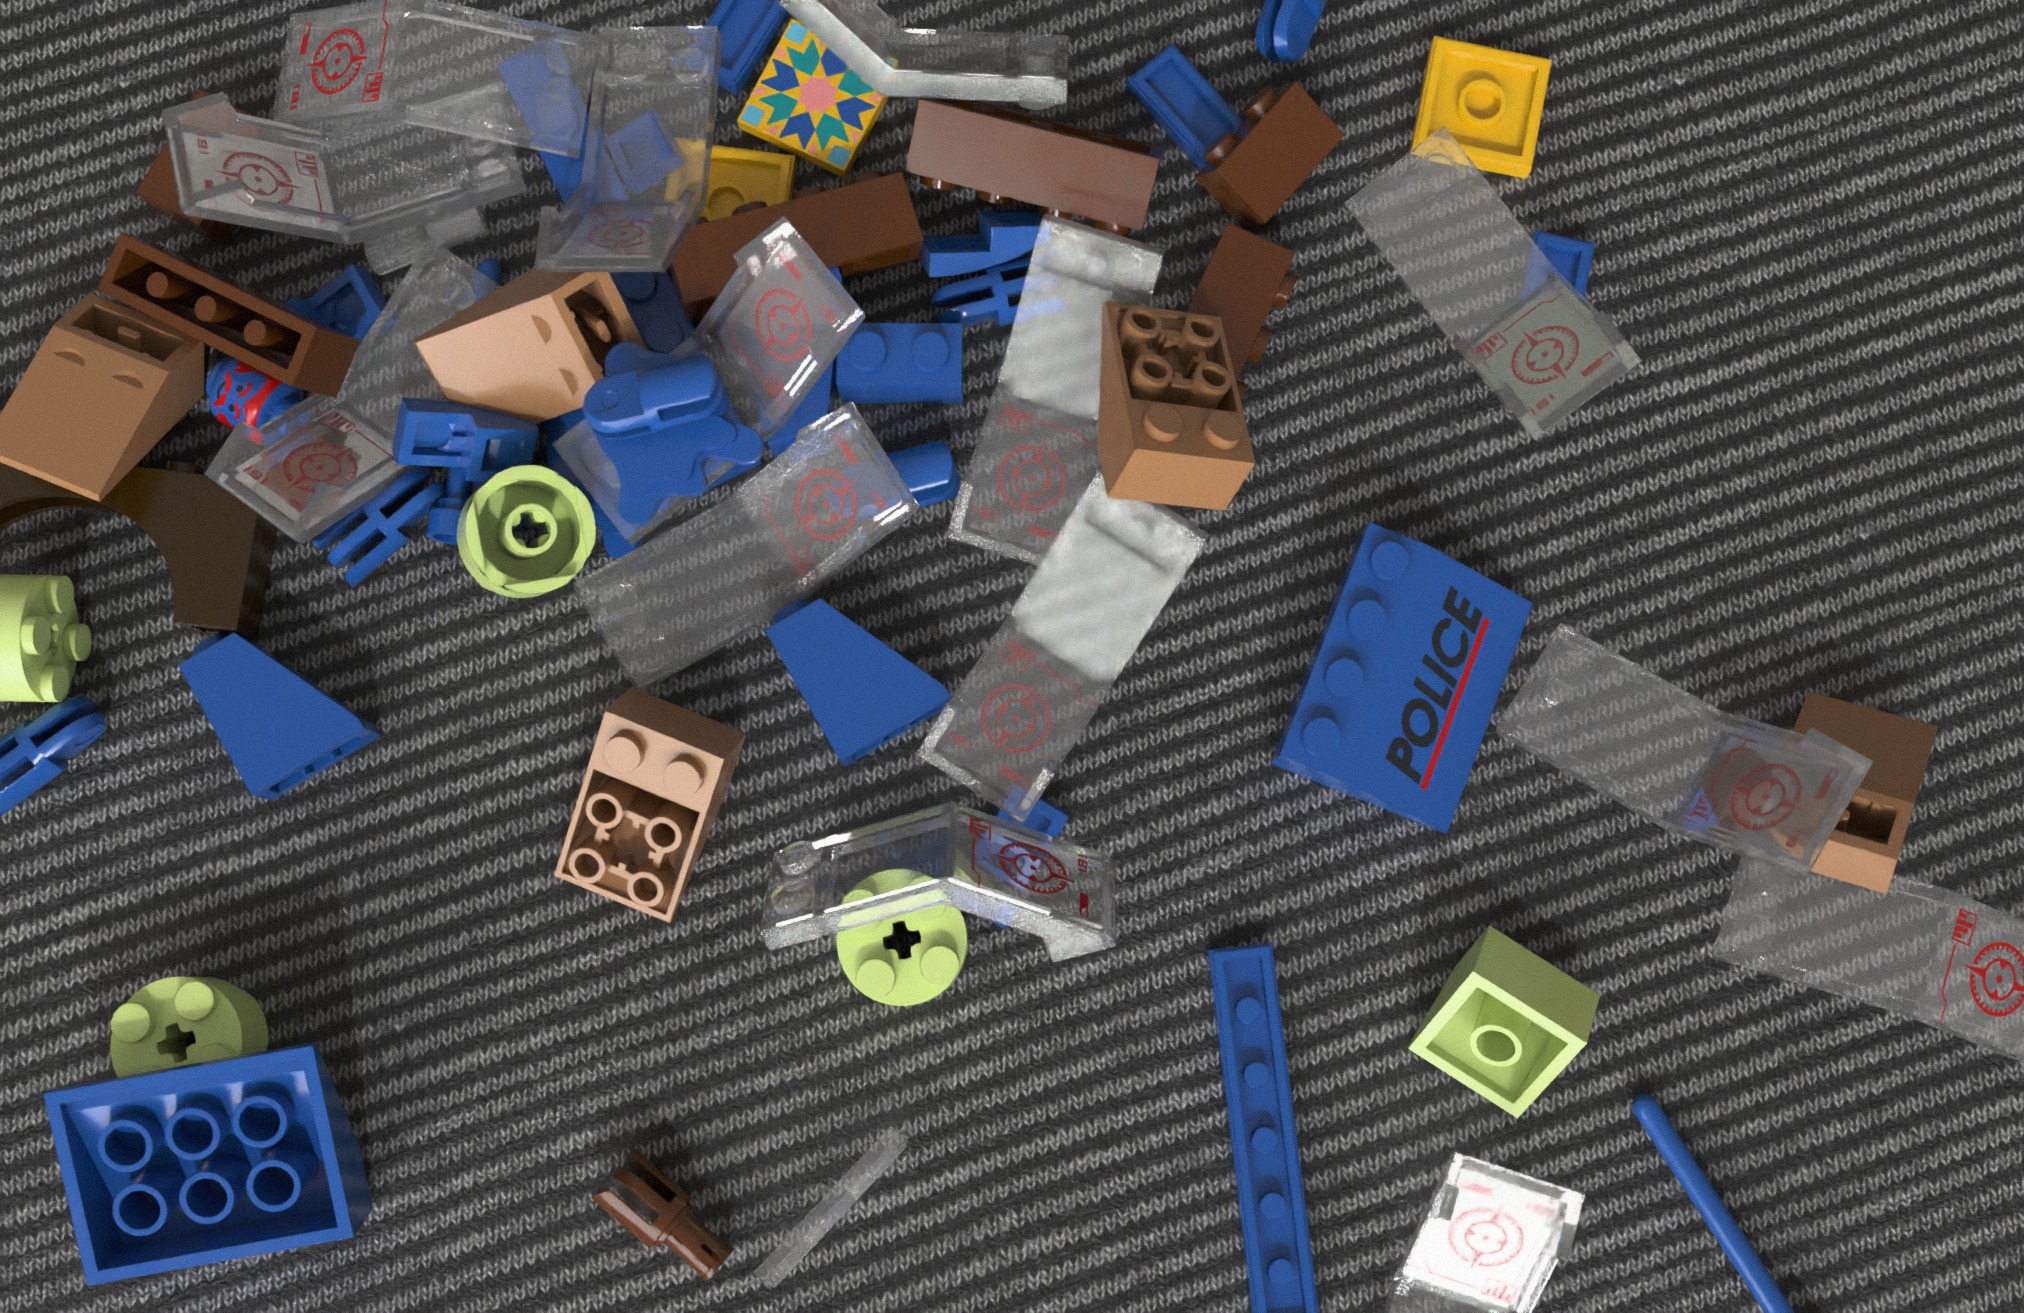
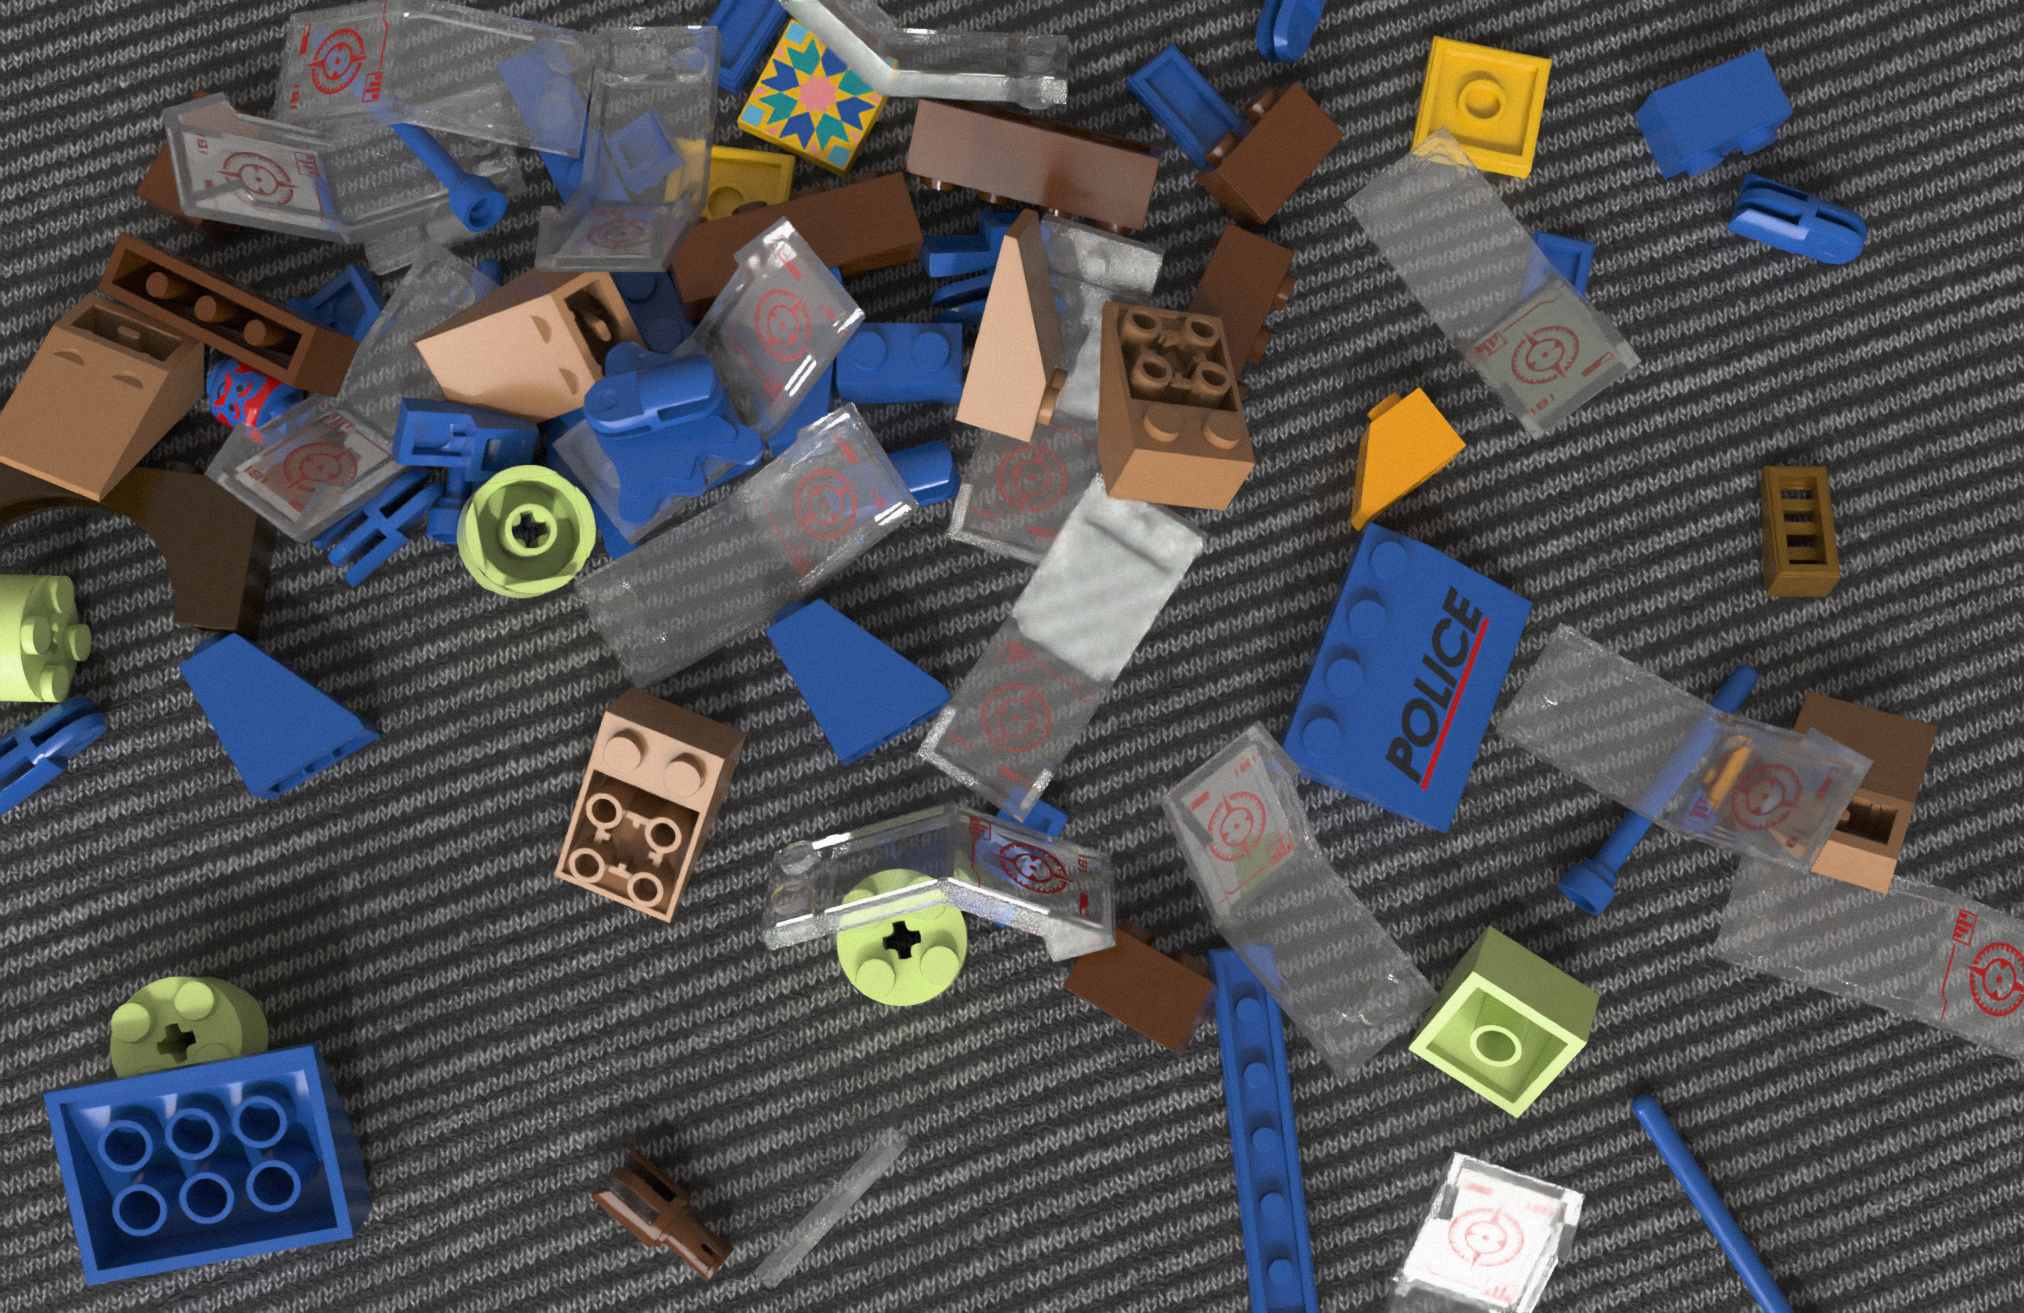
(471, 196): none -> blue piece
(1019, 344): none -> slope
(1145, 987): none -> reddish brown brick
(1288, 906): none -> clear windscreen
(1399, 453): none -> light orange slope
(1593, 880): none -> blue piece
(1714, 115): none -> blue brick
(1797, 221): none -> blue arm
(1798, 569): none -> pearl gold slope

